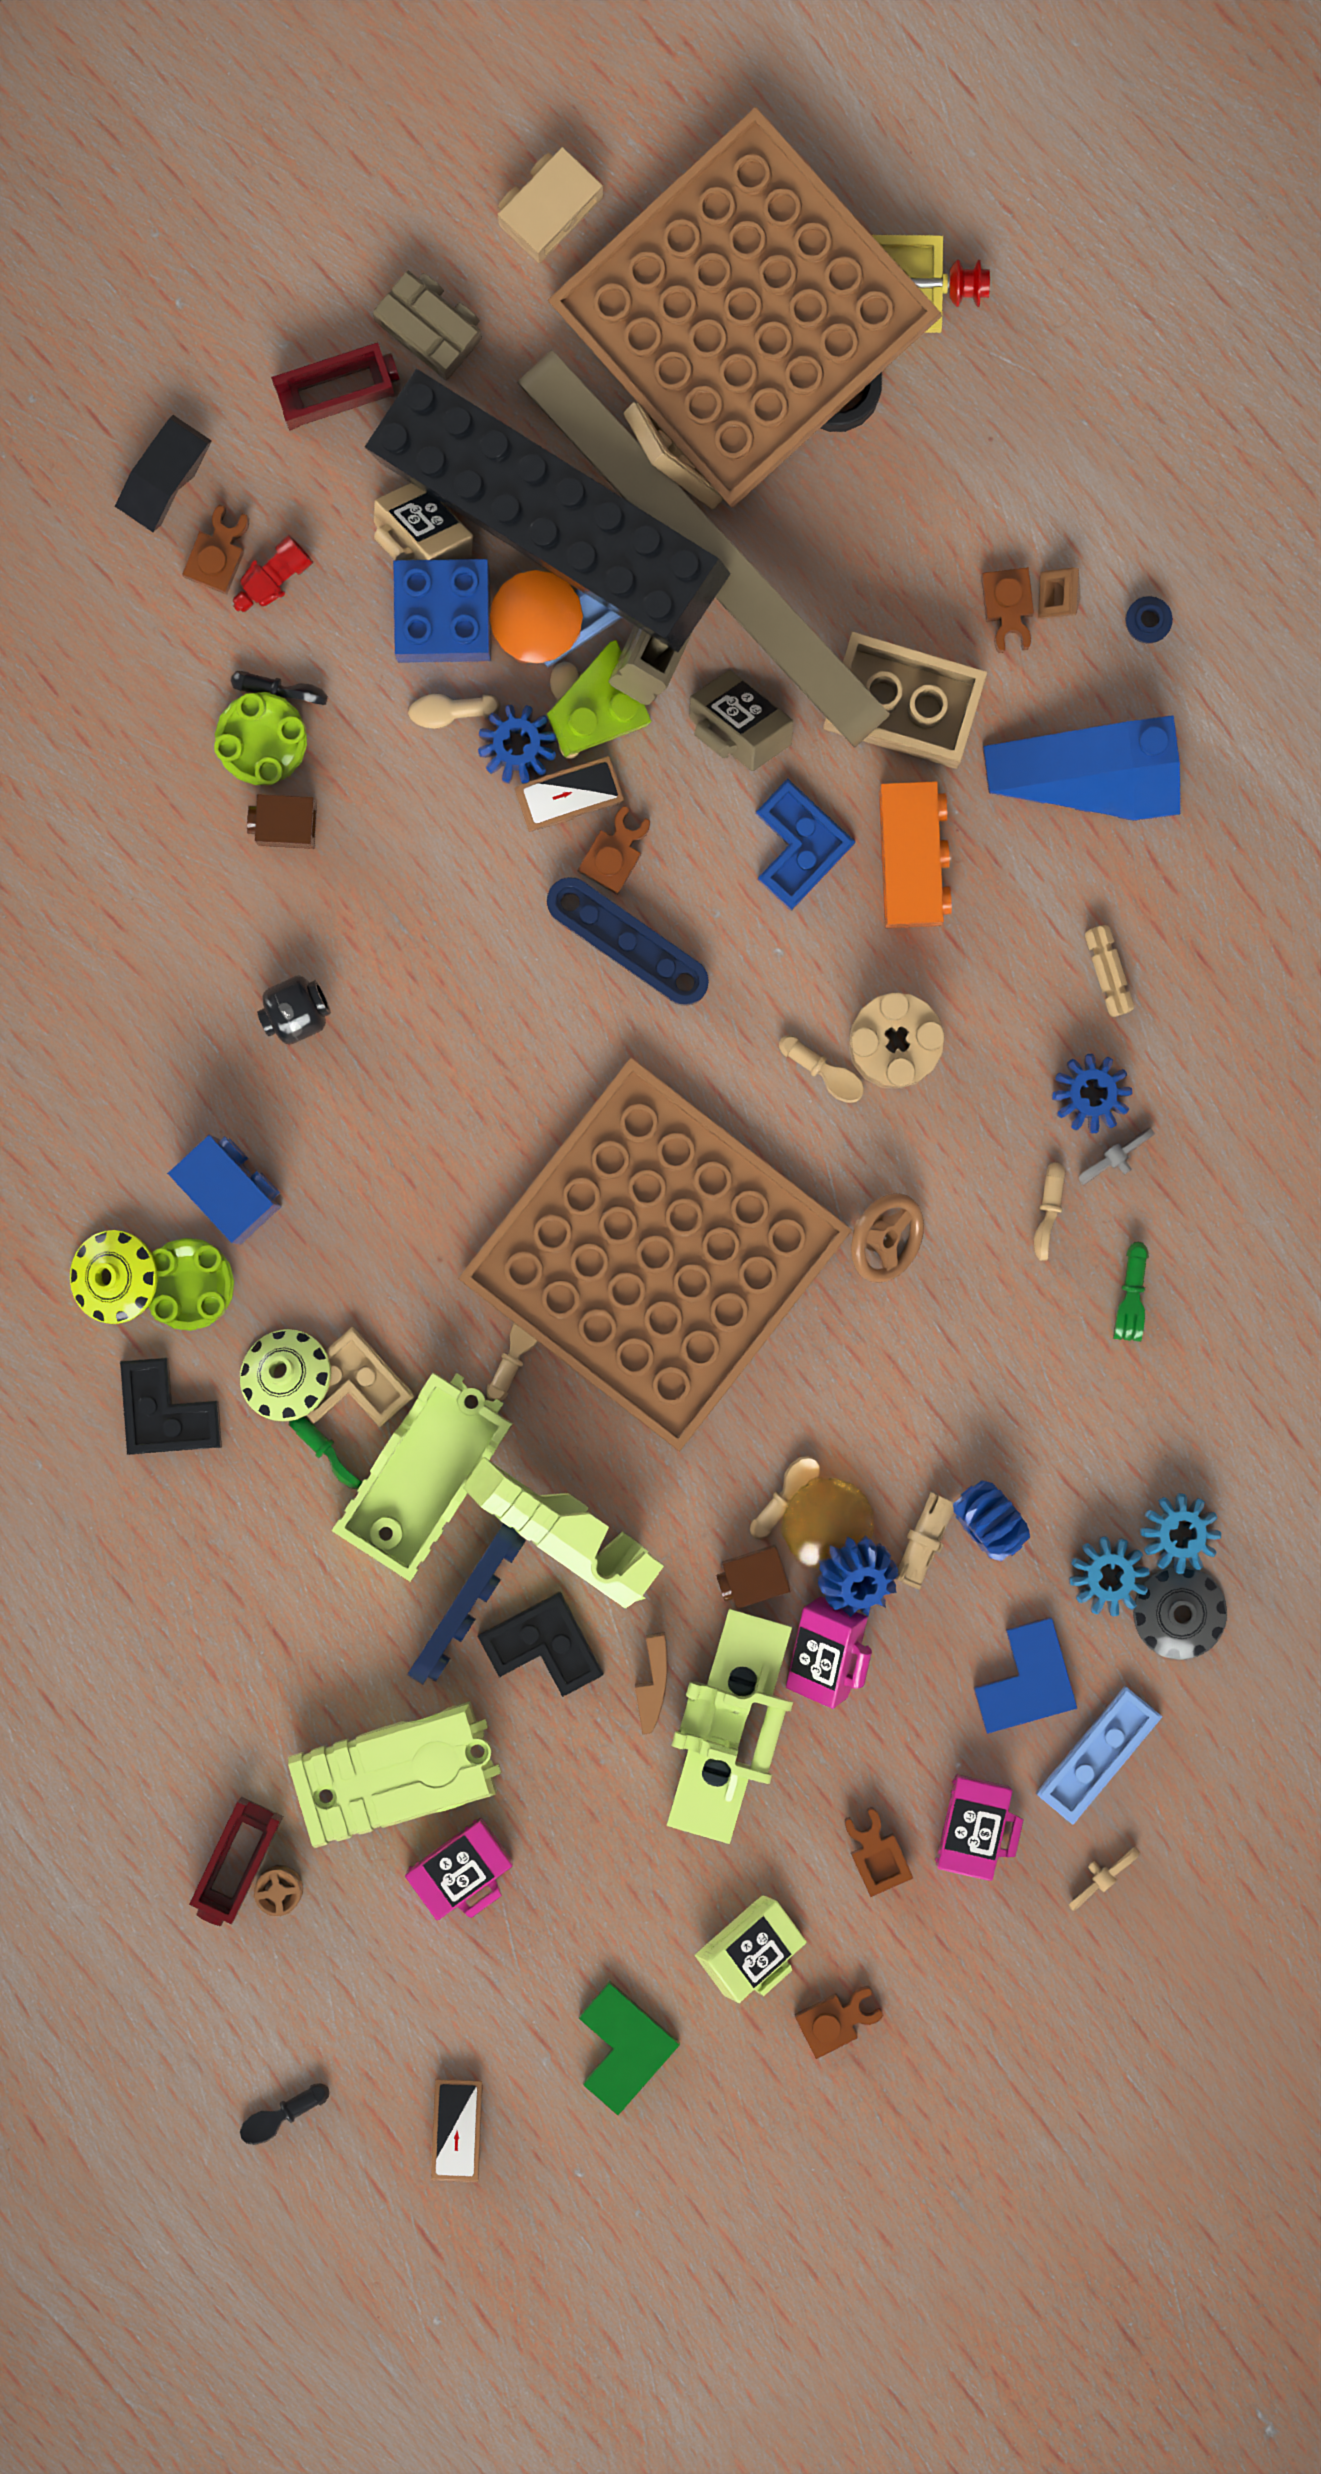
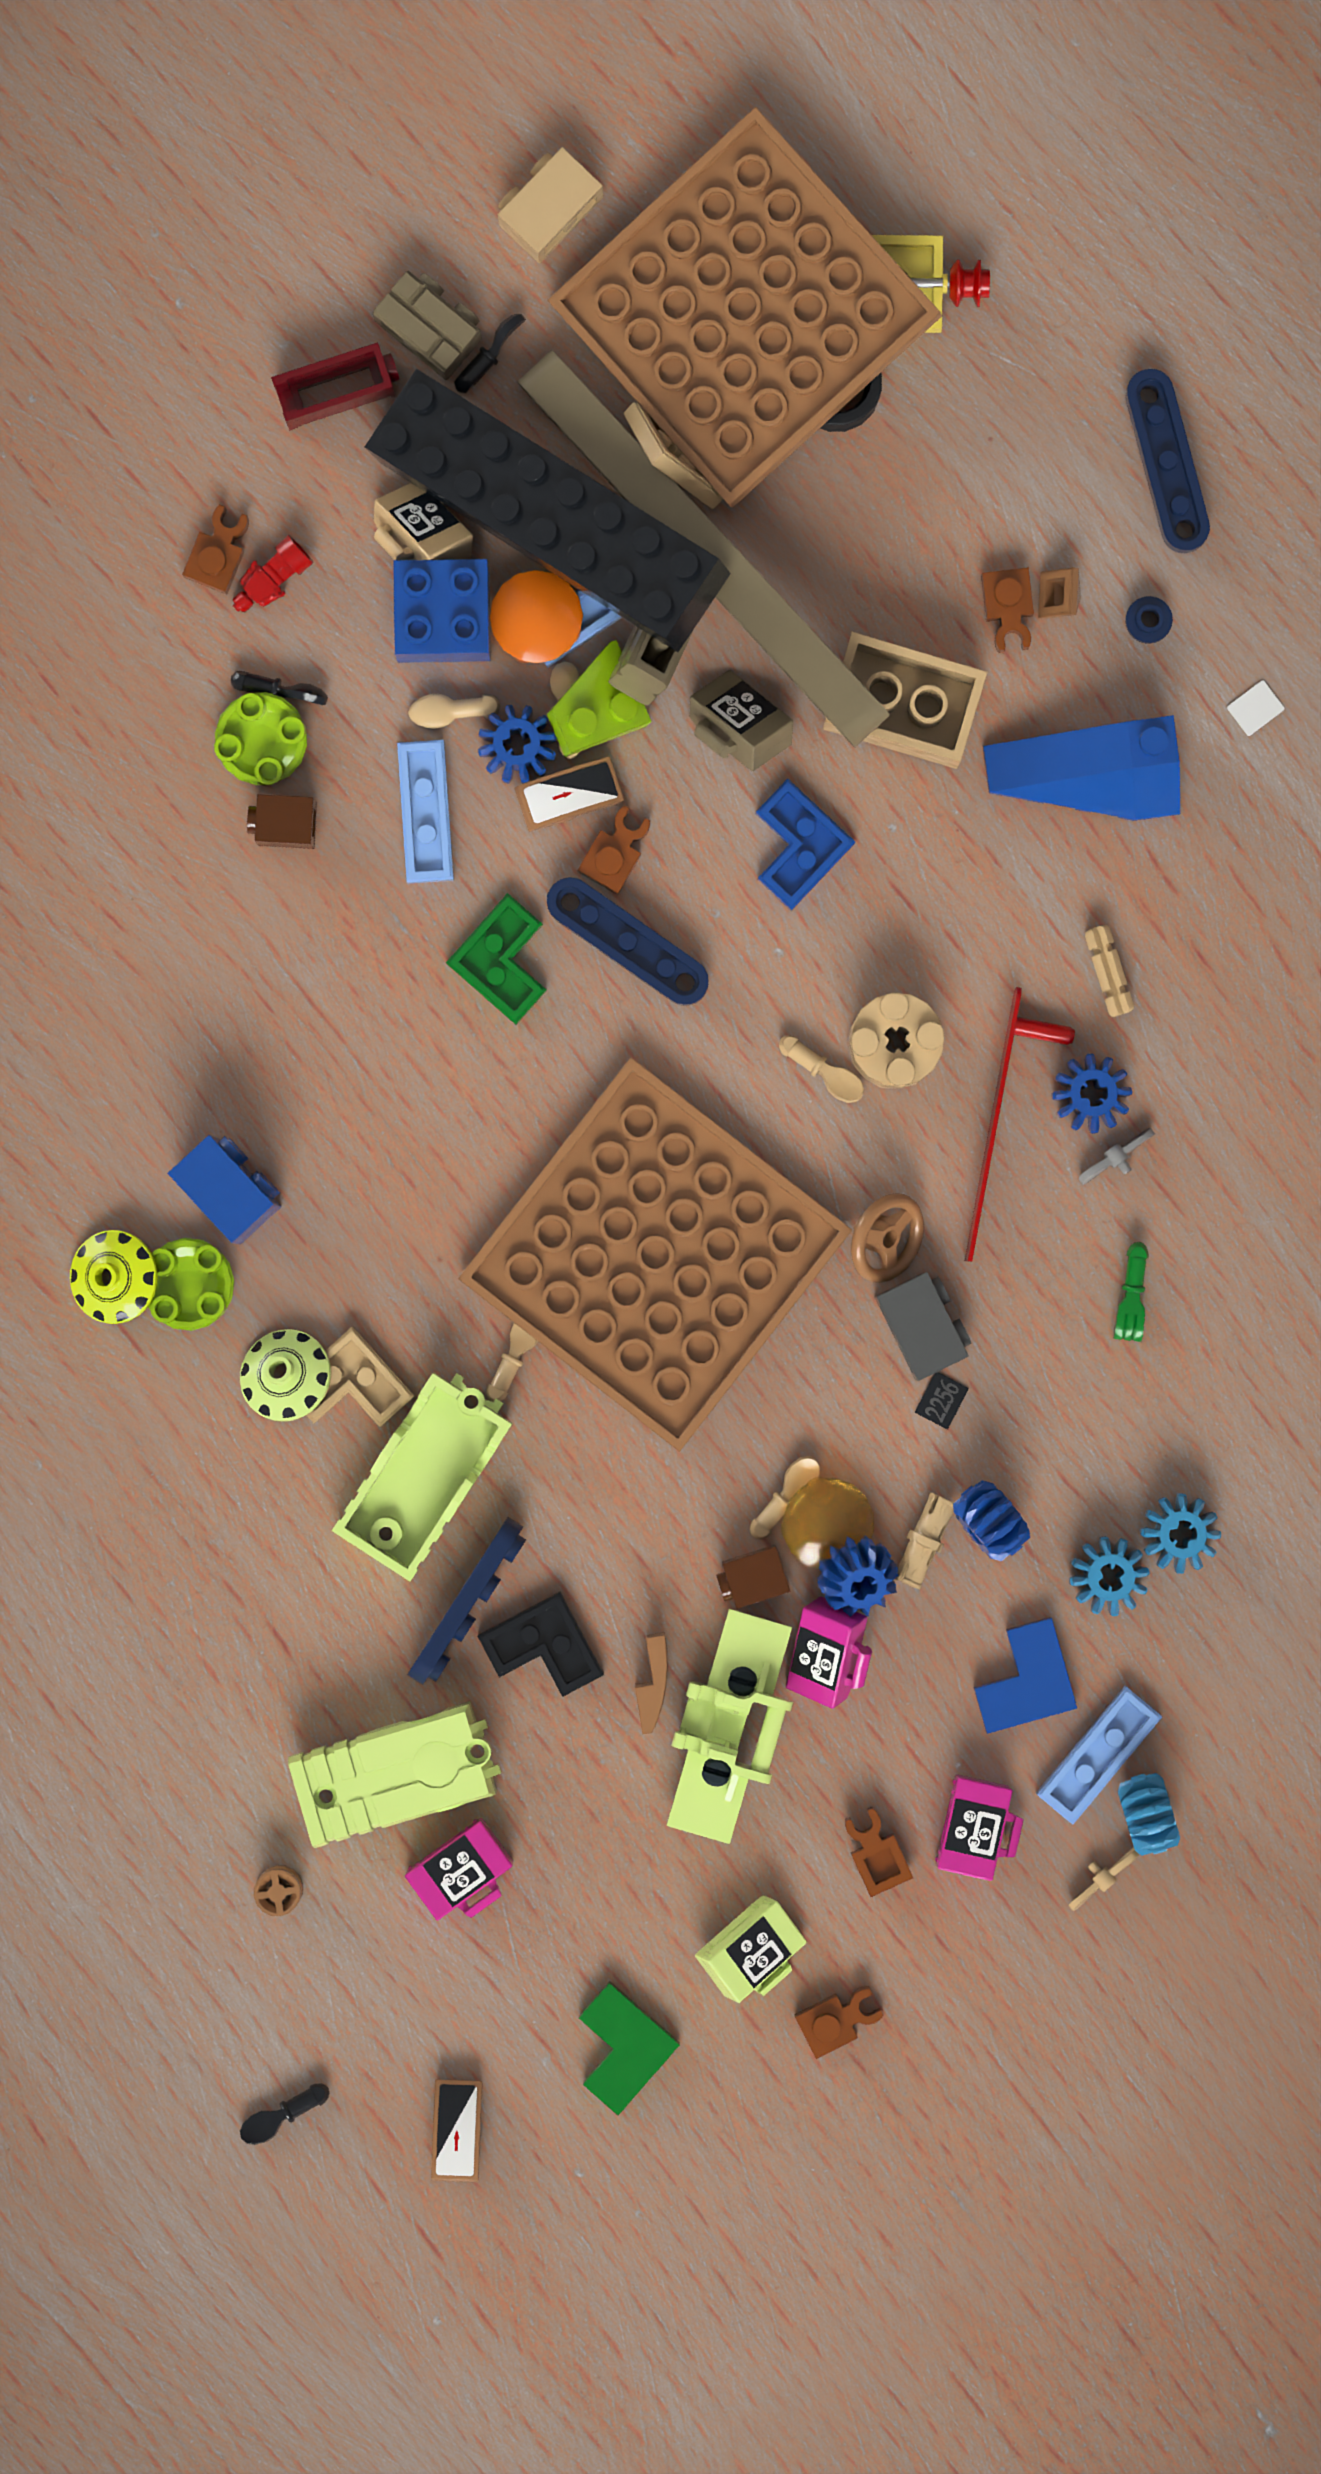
(155, 1422): black tile -> none
(161, 472): black slope -> none
(213, 1905): dark red window -> none
(294, 1010): black head -> none
(323, 1446): green piece -> none
(425, 811): none -> light blue tile
(487, 358): none -> black piece
(488, 961): none -> green tile
(566, 1533): yellowish green piece -> none
(913, 854): orange brick -> none
(923, 1326): none -> dark grey brick
(941, 1400): none -> black sticker
(1025, 1028): none -> red piece
(1051, 1204): tan piece -> none
(1148, 1814): none -> dark azure gear
(1156, 1609): dark grey dish -> none
(1167, 460): none -> dark blue plate
(1255, 708): none -> white sticker

